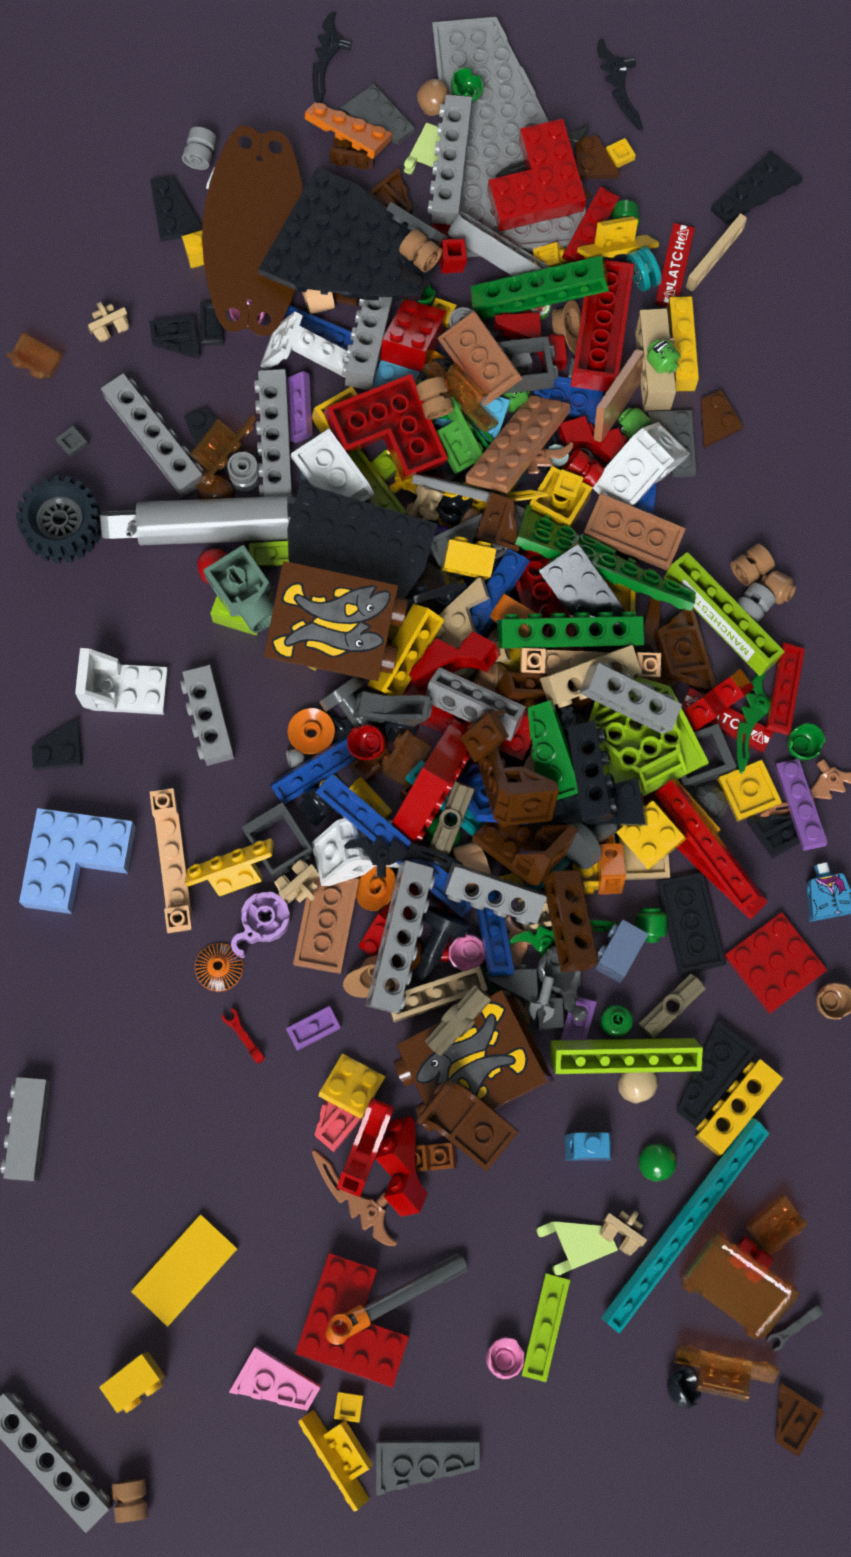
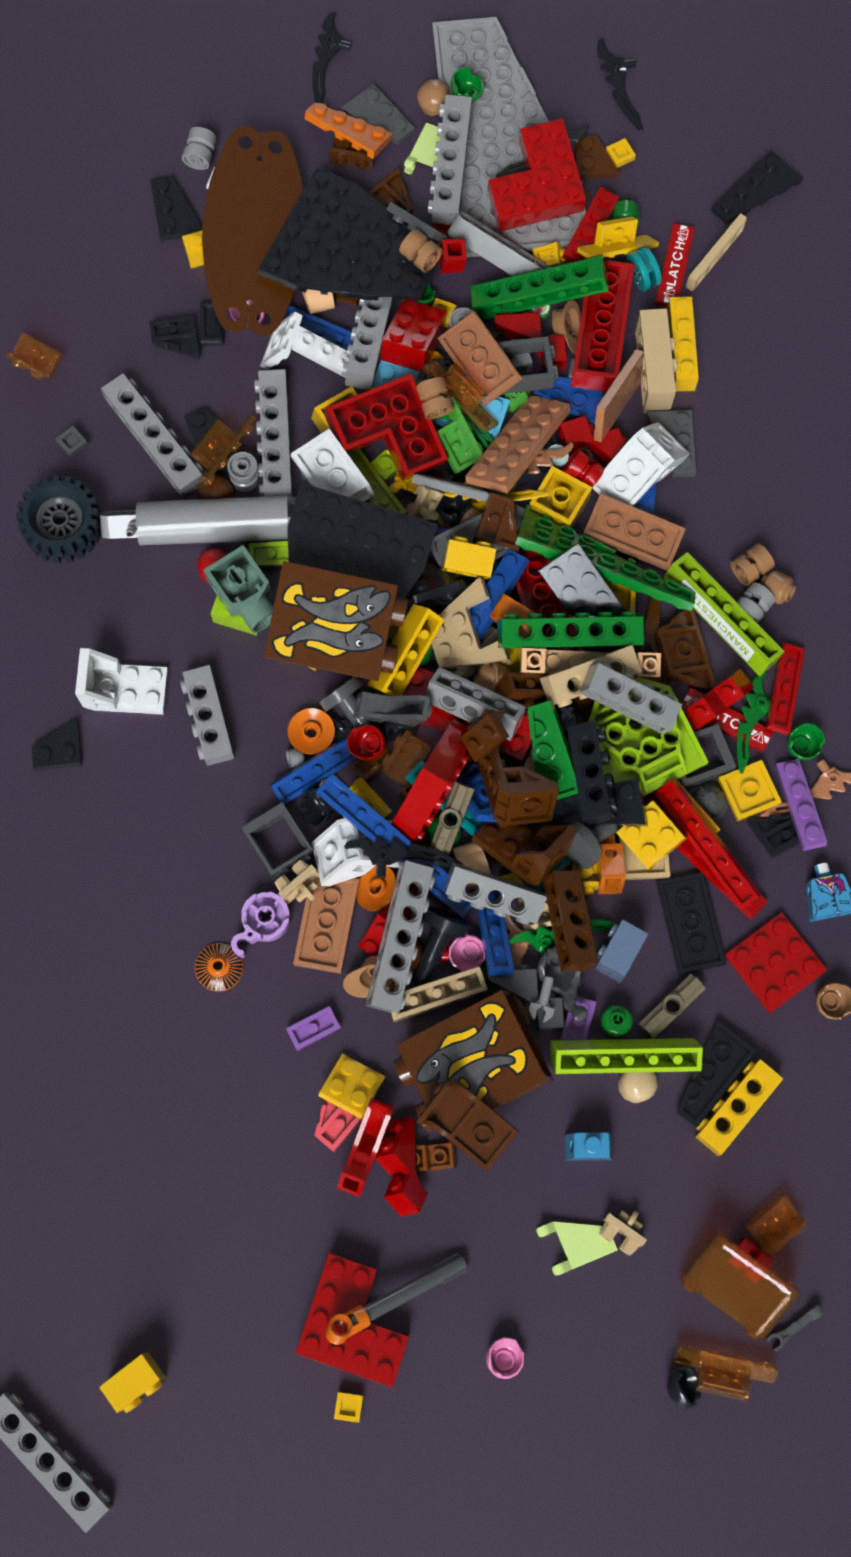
(26, 1129): light grey brick -> none
(62, 846): light blue brick -> none
(99, 326): tan hips -> none
(130, 1500): medium nougat wheel -> none
(172, 860): light nougat slope -> none
(184, 1270): yellow tile -> none
(233, 869): yellow bracket -> none
(244, 1037): red piece -> none
(274, 1381): bright pink wing -> none
(299, 407): medium lavender plate -> none
(341, 1455): yellow bracket -> none
(370, 1211): nougat piece -> none
(418, 1461): dark grey wing -> none
(458, 1020): dark tan piece -> none
(473, 653): red arch -> none
(545, 1327): lime plate -> none
(568, 485): yellow plate -> none
(632, 421): bright green head -> none
(653, 922): green head -> none
(657, 1162): green hair -> none
(663, 356): bright green head -> none
(685, 1225): teal plate -> none
(718, 419): reddish brown wing -> none
(795, 1420): reddish brown wing -> none

